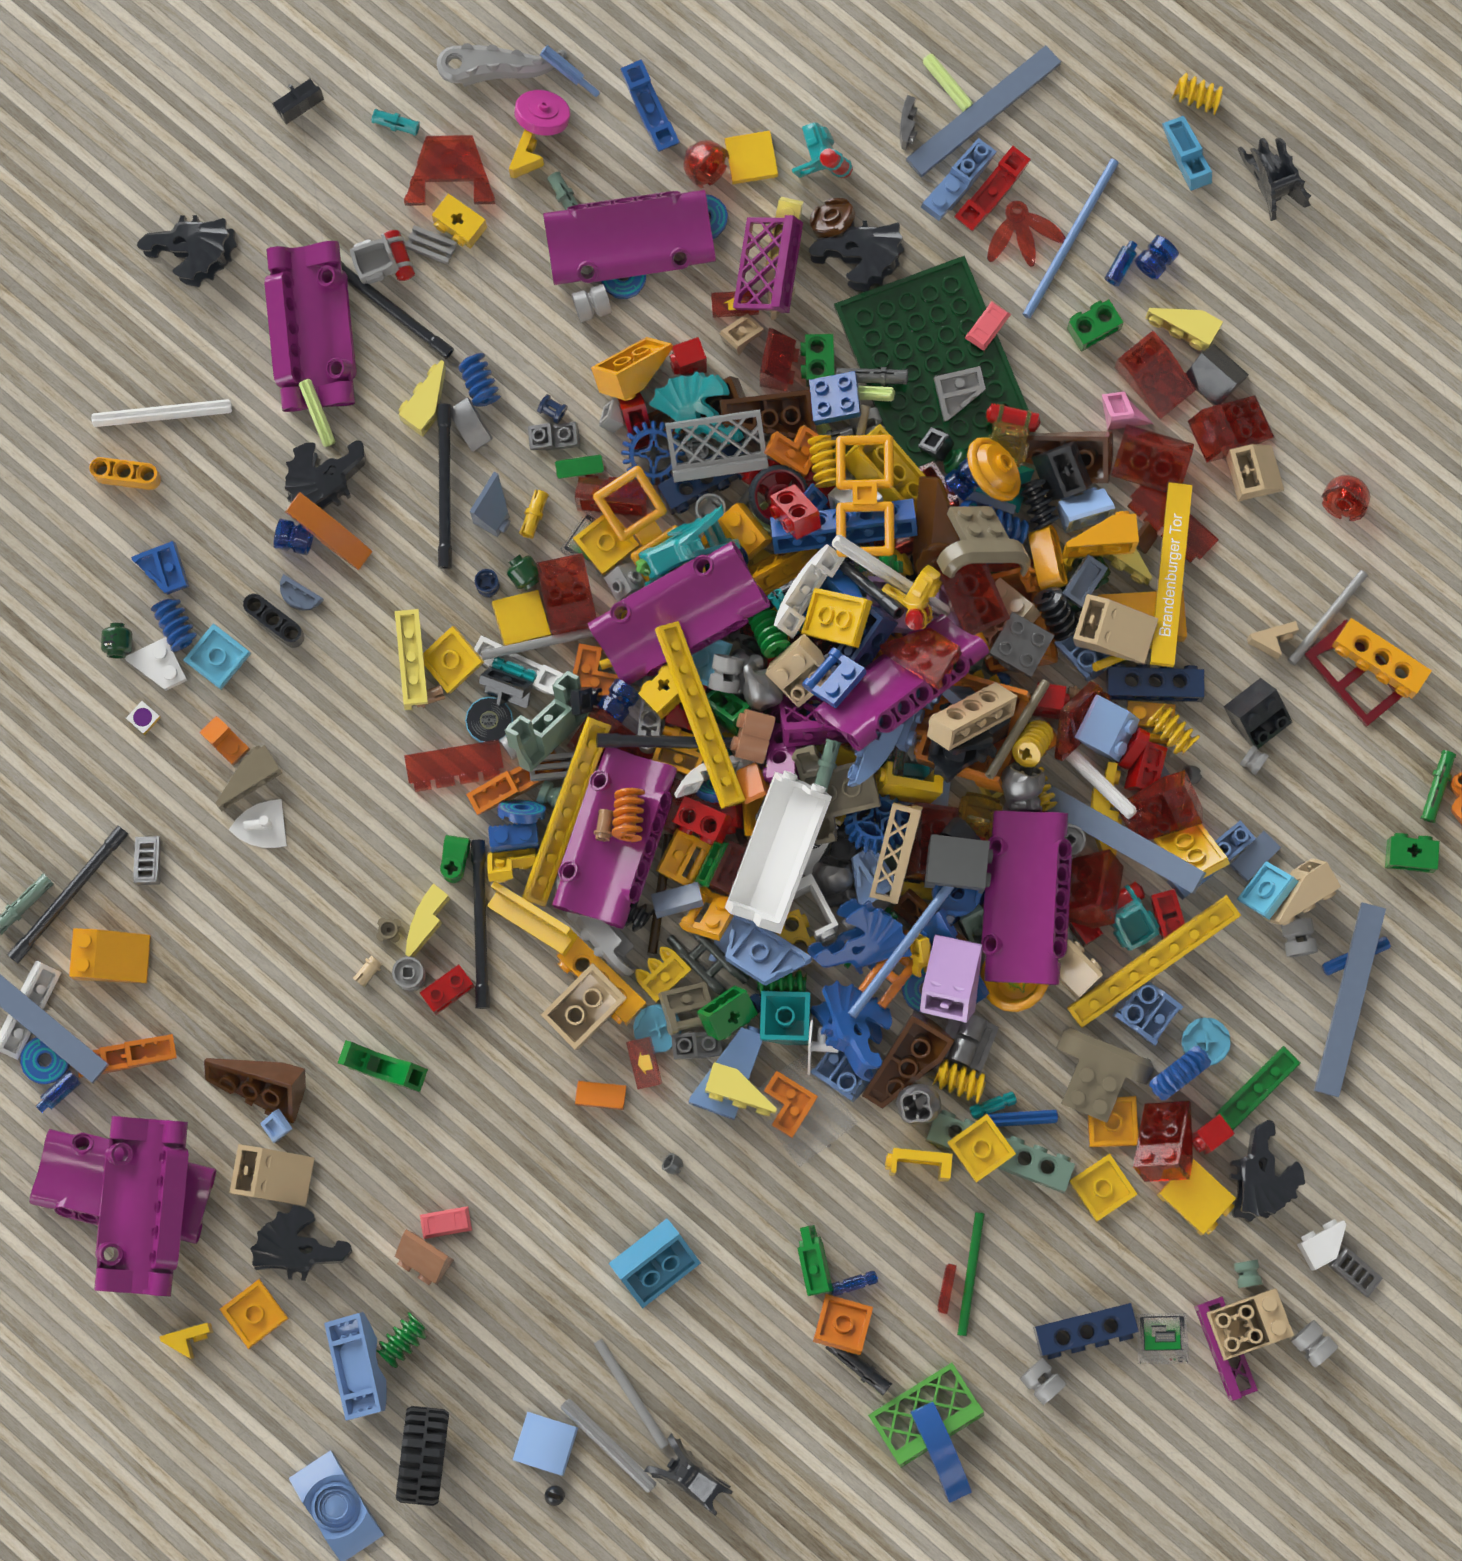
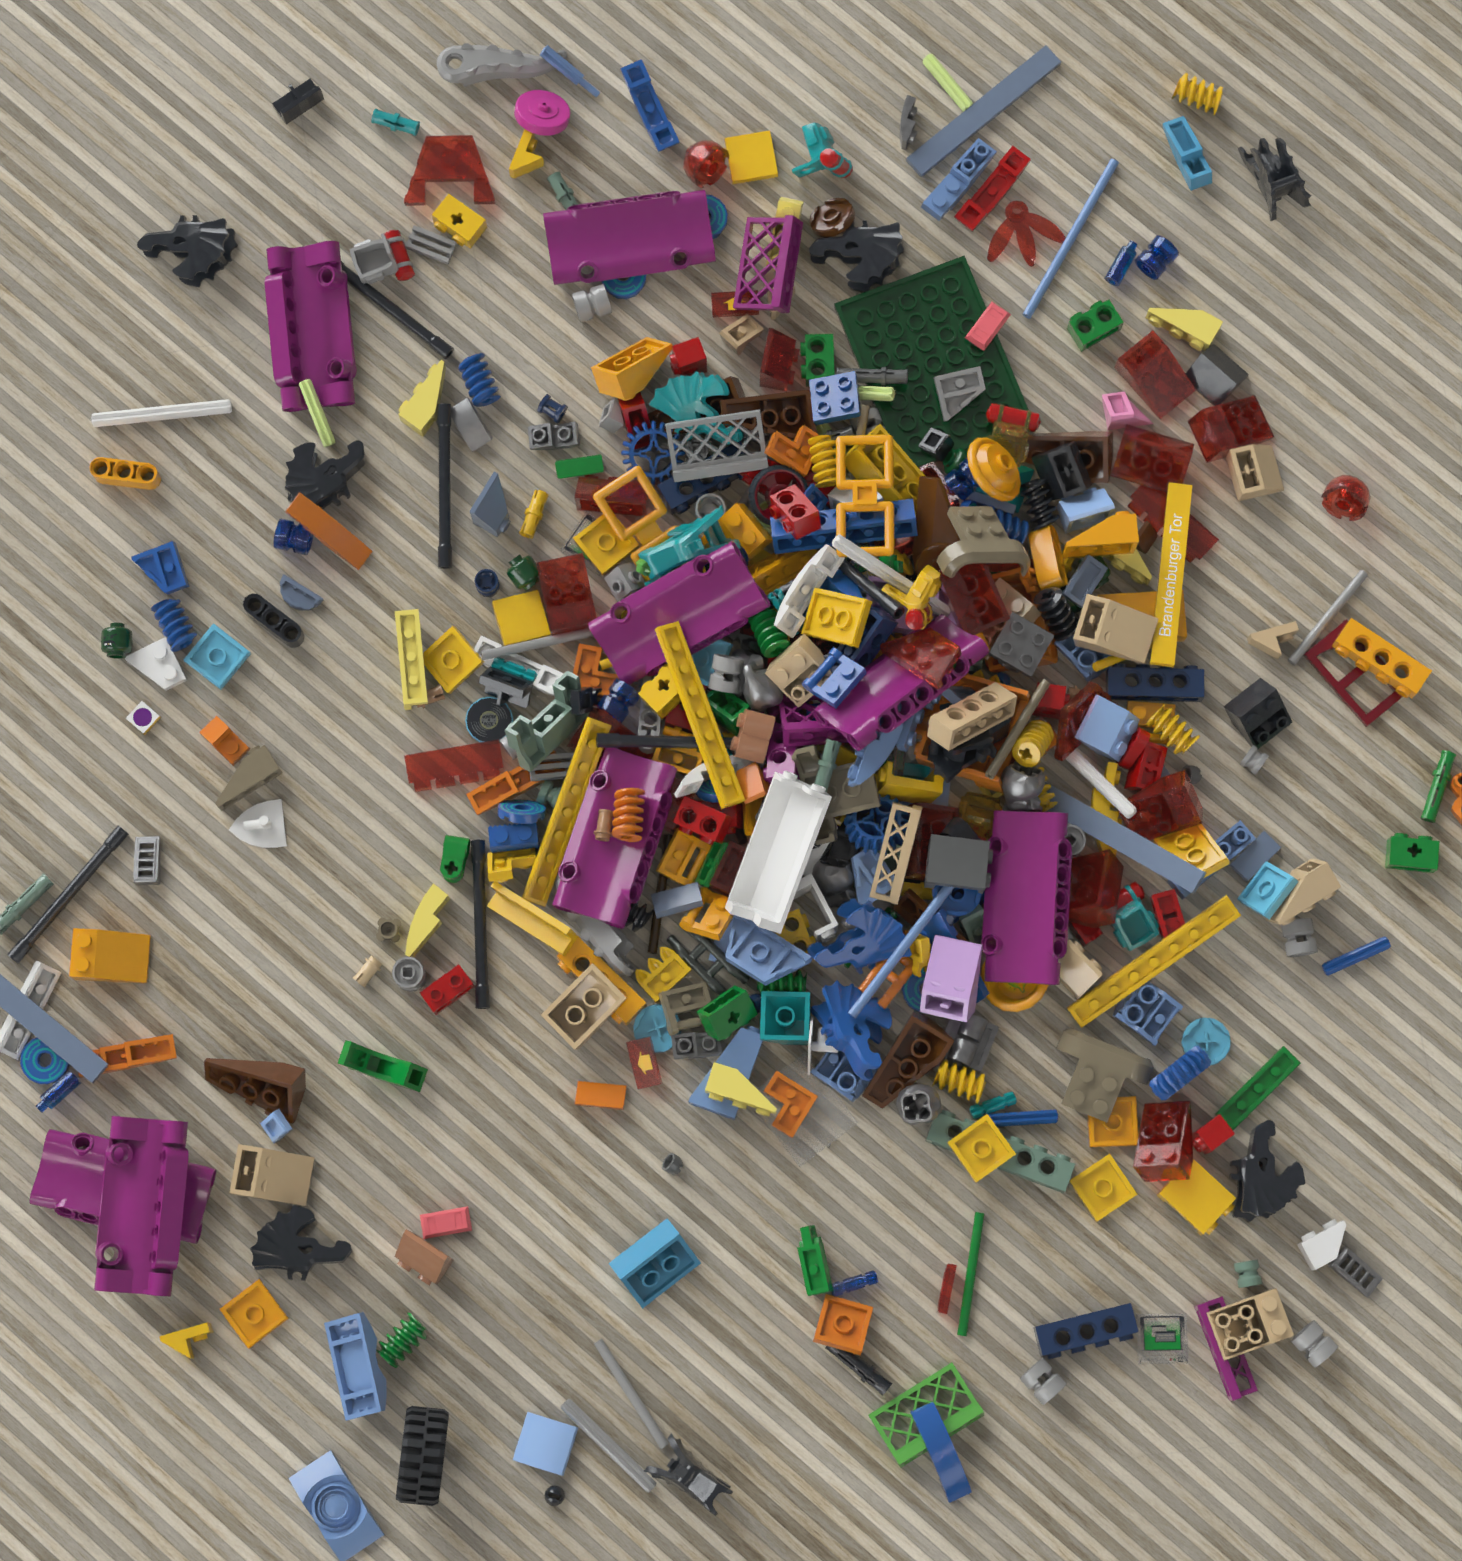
(943, 1160): yellow panel -> none
(1349, 999): sand blue tile -> none

